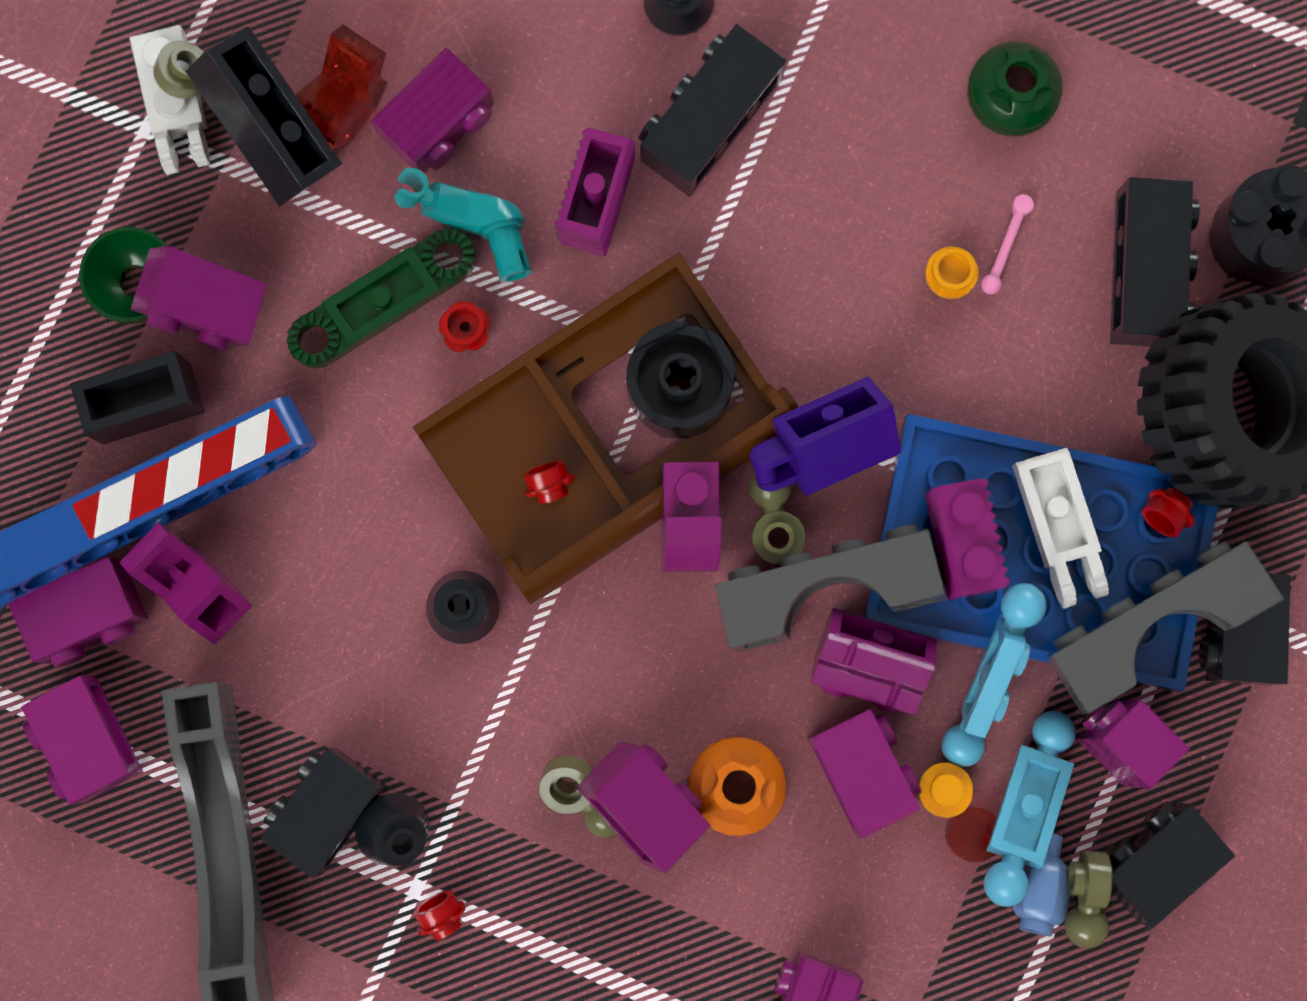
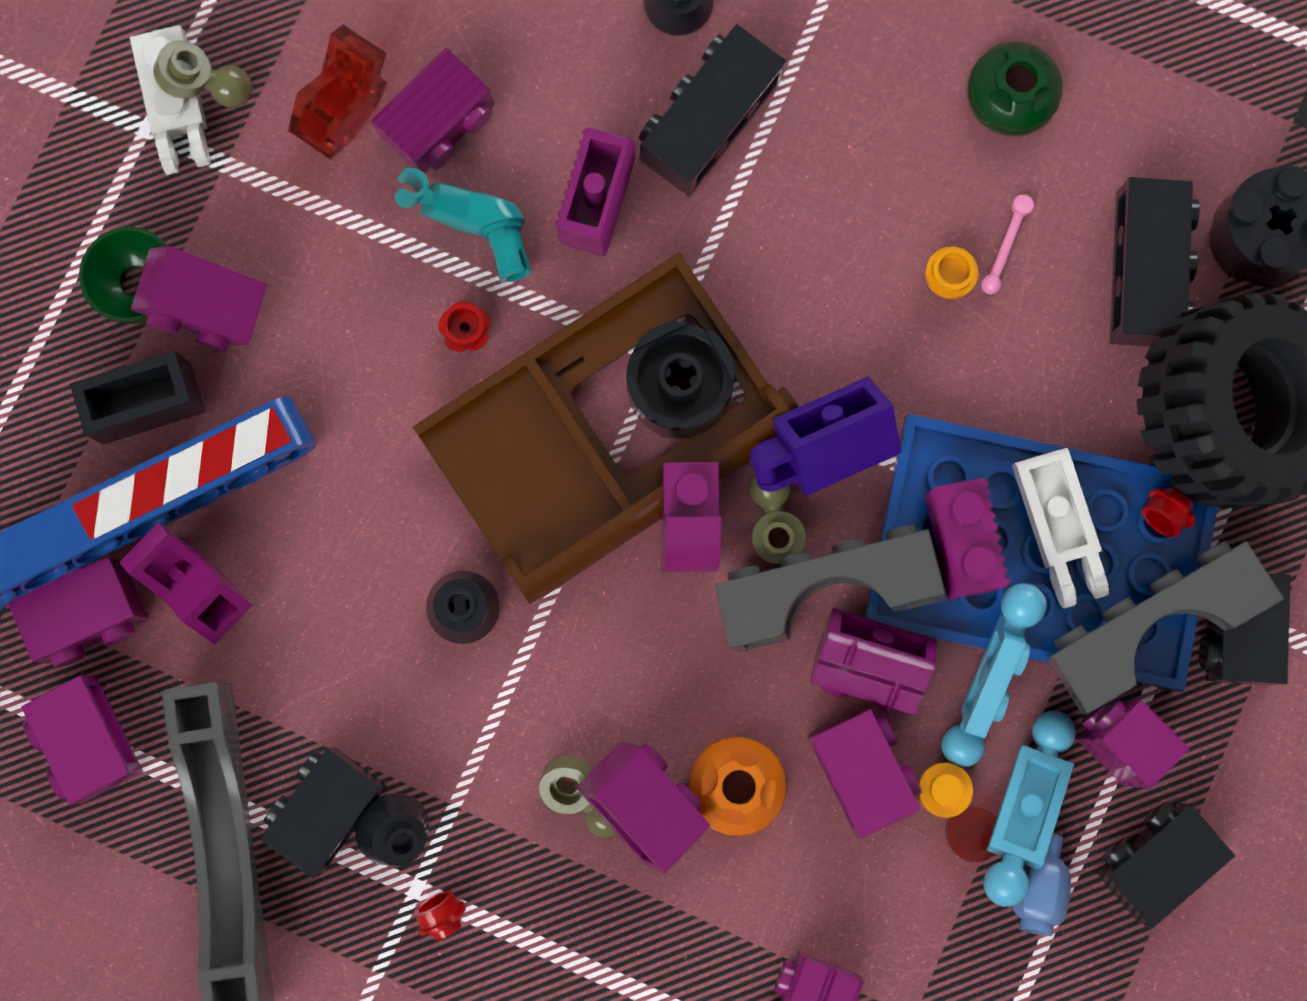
(263, 115): black brick -> none
(381, 298): dark green plate -> none
(548, 481): red plate -> none
(1091, 882): olive plate -> none

